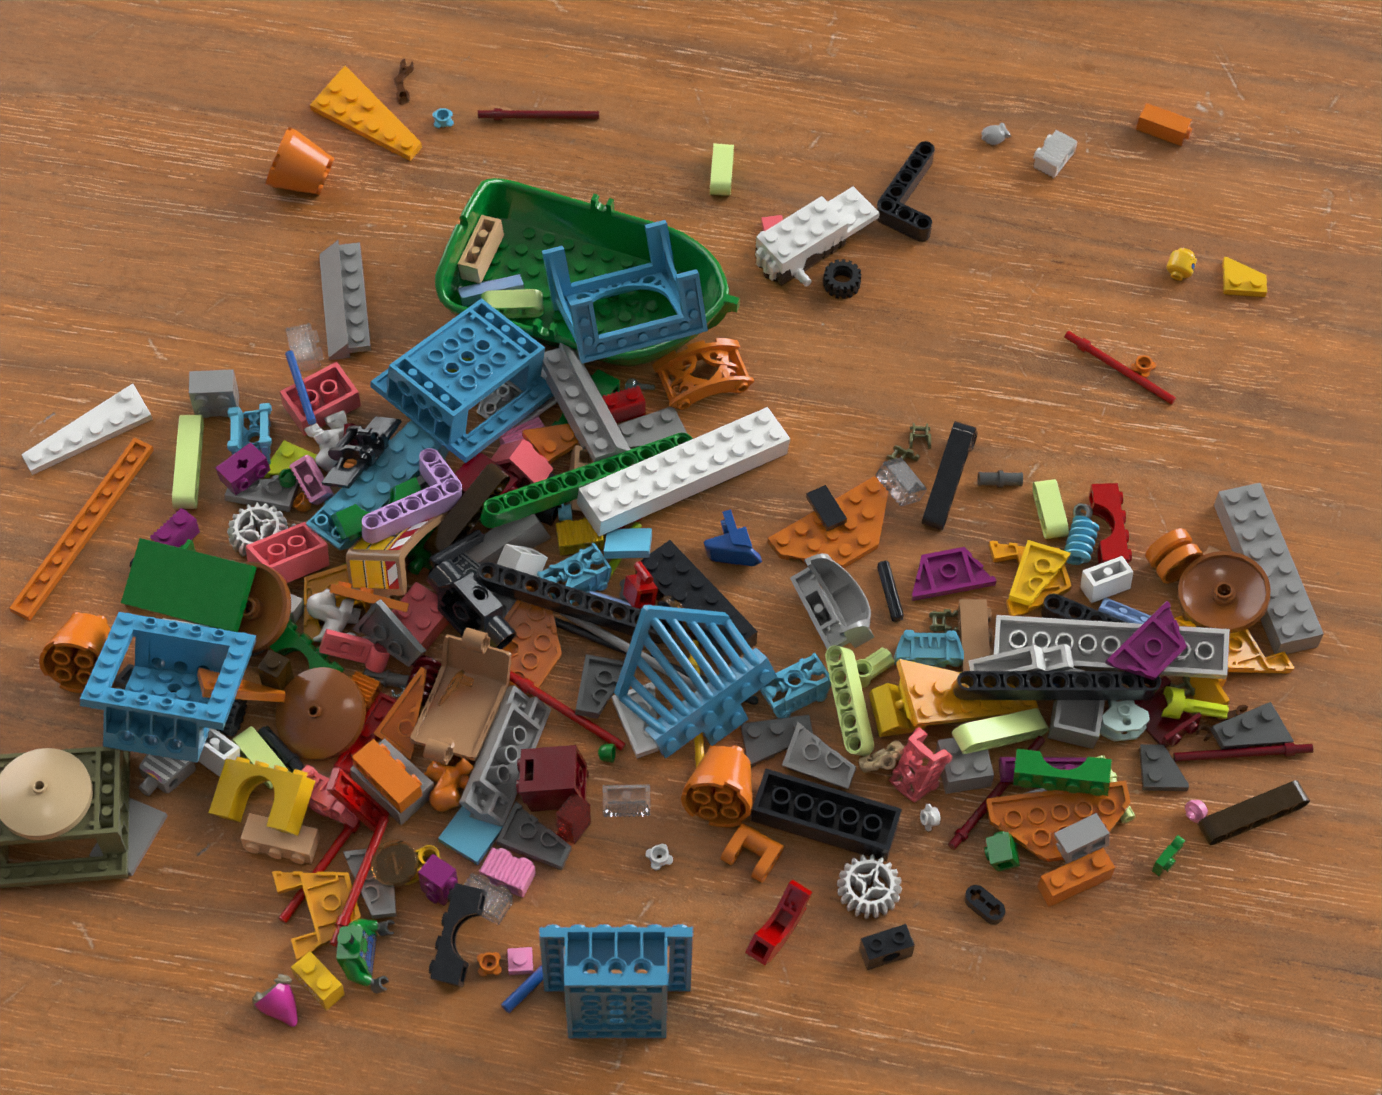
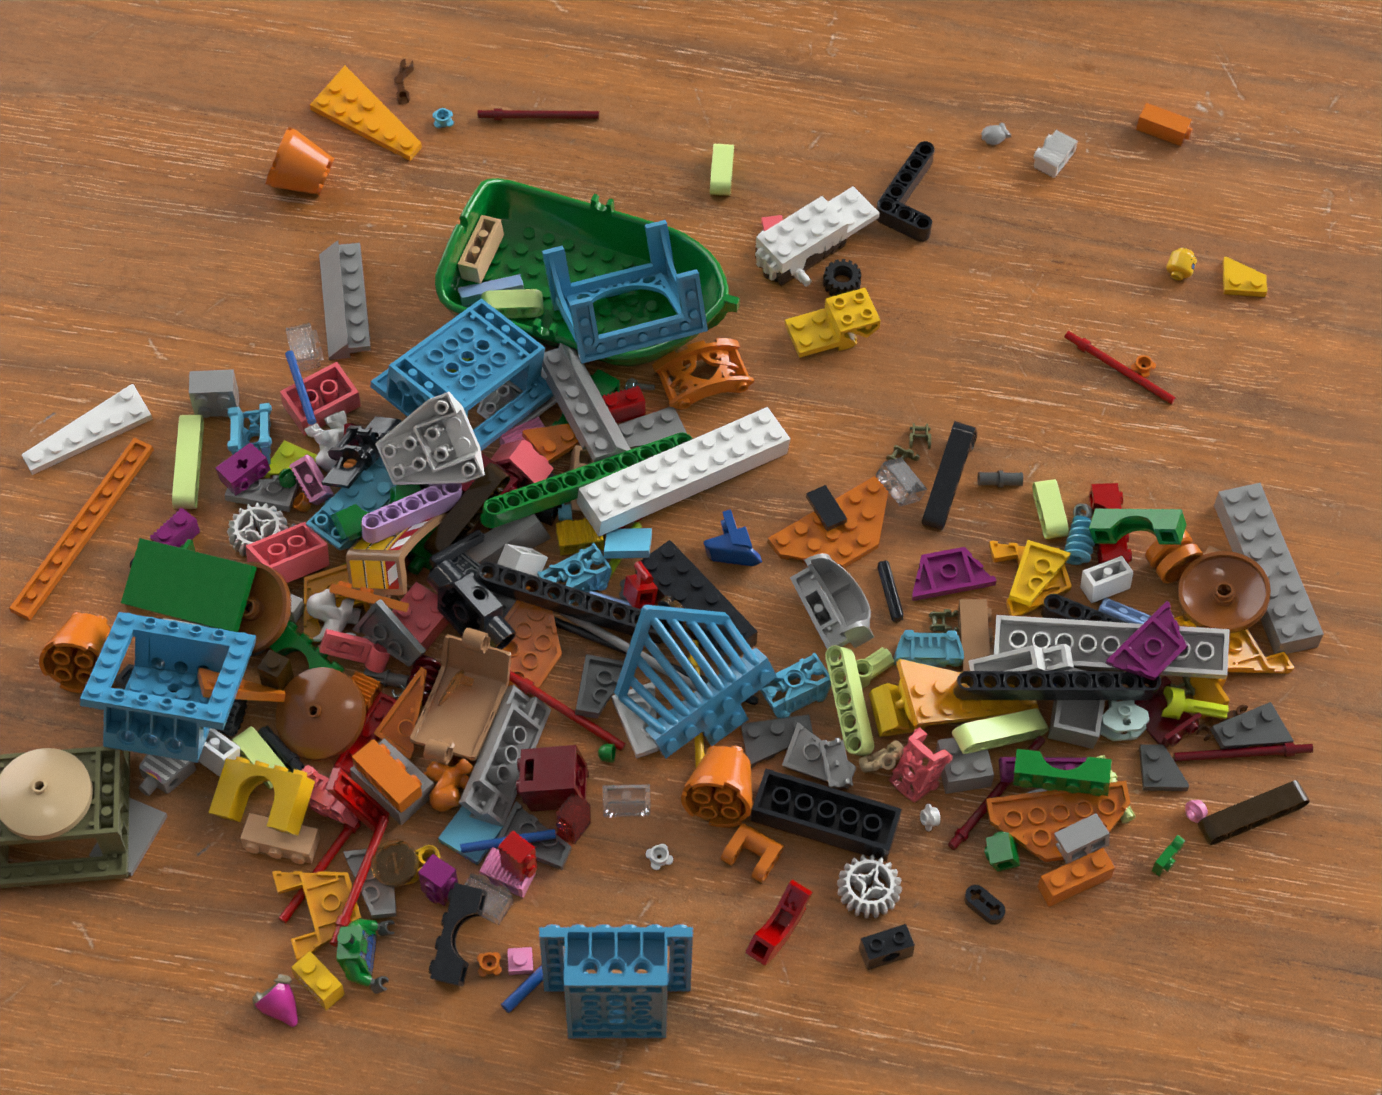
(432, 445): none -> white wedge
(494, 843): none -> blue bar
(518, 856): none -> red brick
(835, 324): none -> yellow piece
(836, 763): none -> light grey hinge
(1112, 524): none -> green arch

